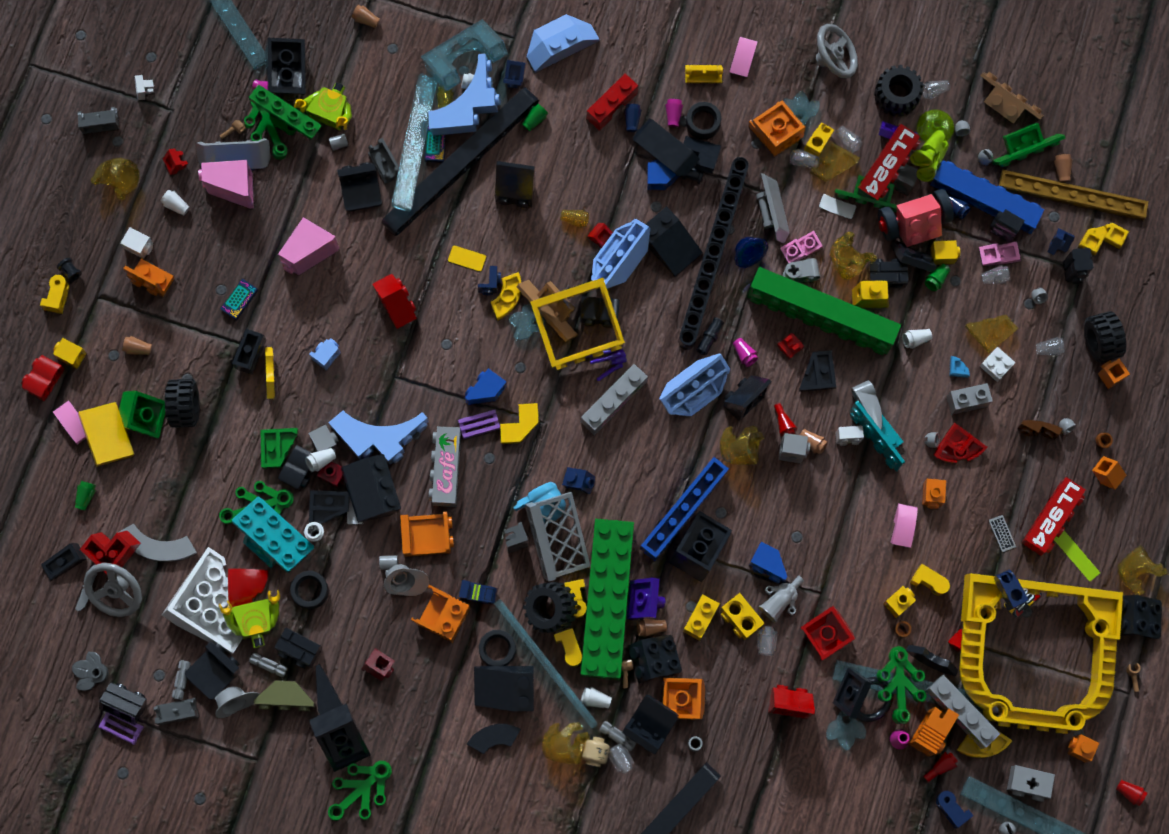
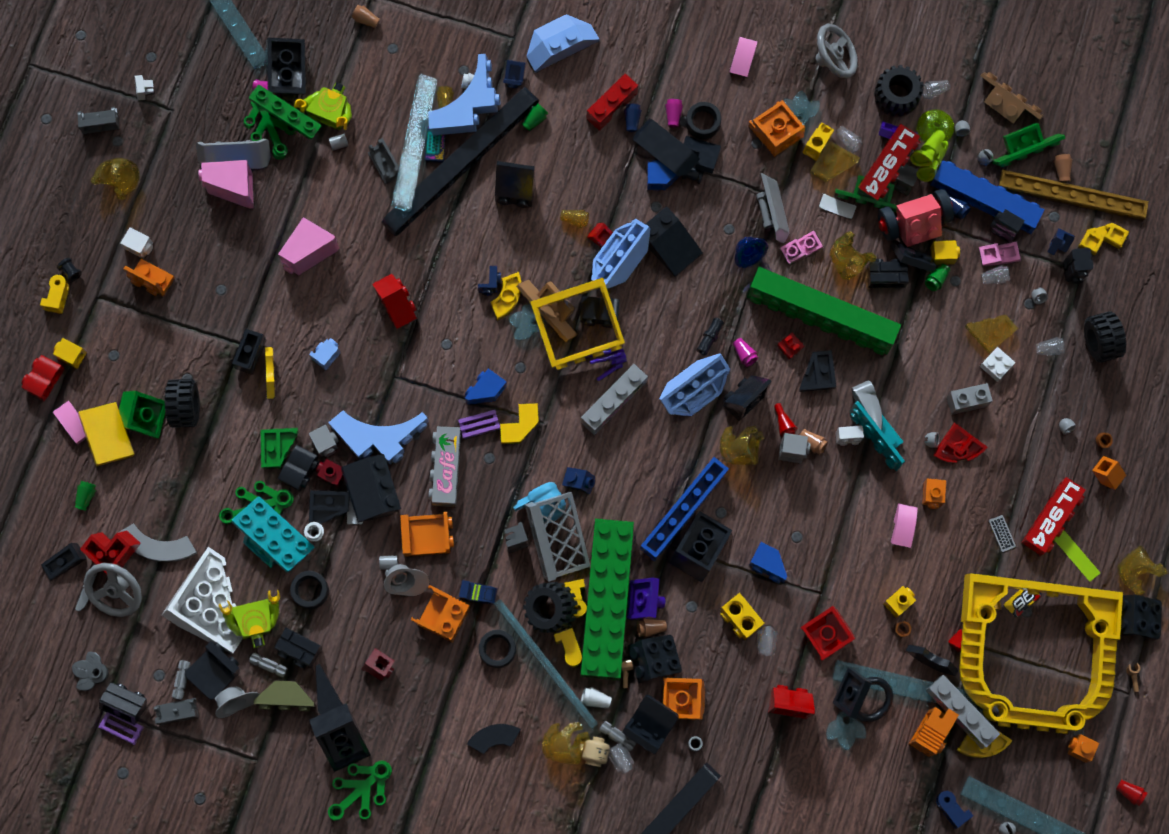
(135, 346): nougat cone -> none
(173, 161): red tile -> none
(174, 202): white cone -> none
(236, 125): medium nougat hand -> none
(239, 299): tile -> none
(245, 585): red brick -> none
(319, 459): white cone -> none
(360, 186): black bracket -> none
(467, 258): yellow sticker -> none
(474, 38): clear light blue arch -> none
(504, 687): black slope -> none
(701, 617): yellow brick -> none
(703, 73): yellow hinge -> none
(713, 244): black beam -> none
(784, 595): light grey piece -> none
(801, 158): clear cone -> none
(804, 271): light grey piece -> none
(872, 294): yellow torso -> none
(895, 739): dark pink cone -> none
(900, 682): green plant -> none
(914, 338): white cone -> none
(937, 583): yellow leg -> none
(944, 764): red cone -> none
(958, 368): dark azure tile -> none
(1010, 589): dark blue leg -> none
(1032, 428): reddish brown slope -> none
(1042, 783): light grey brick -> none
(1113, 373): orange brick -> none

